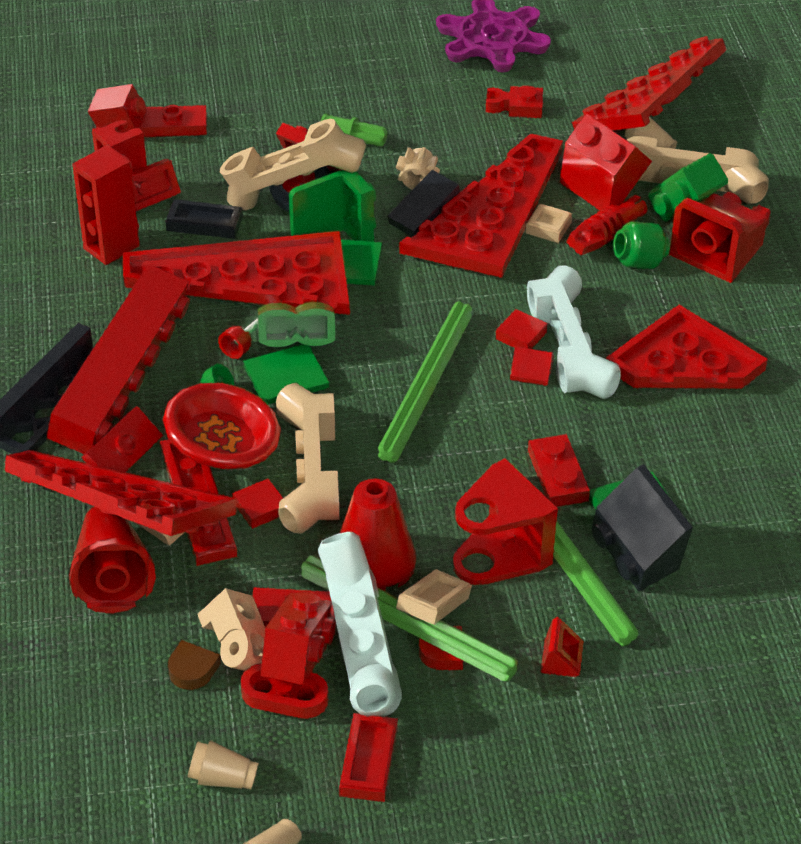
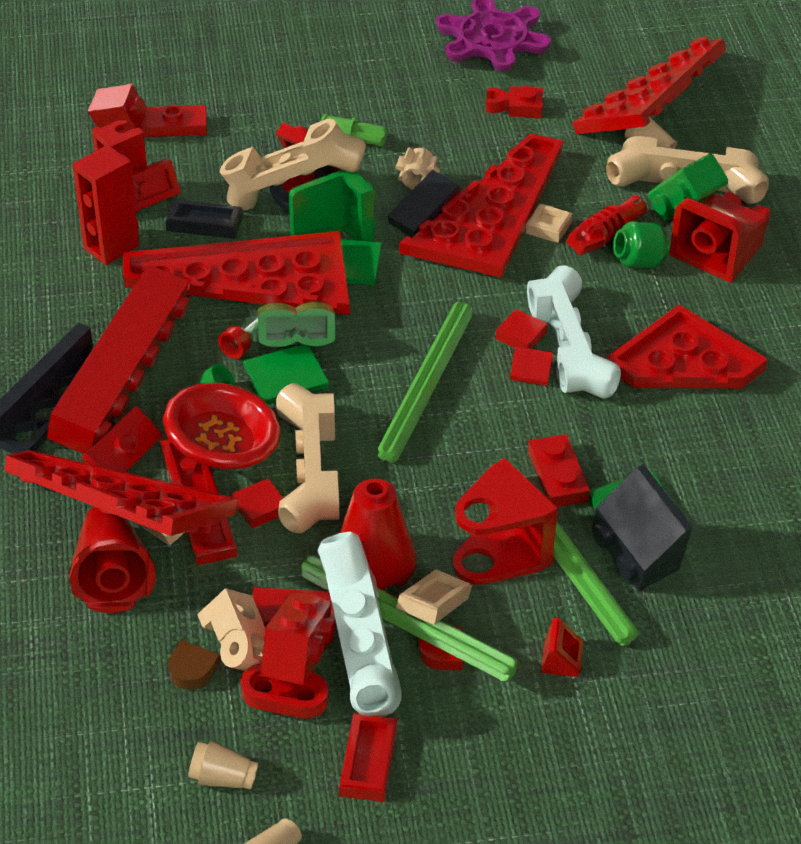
(601, 164): red slope -> none

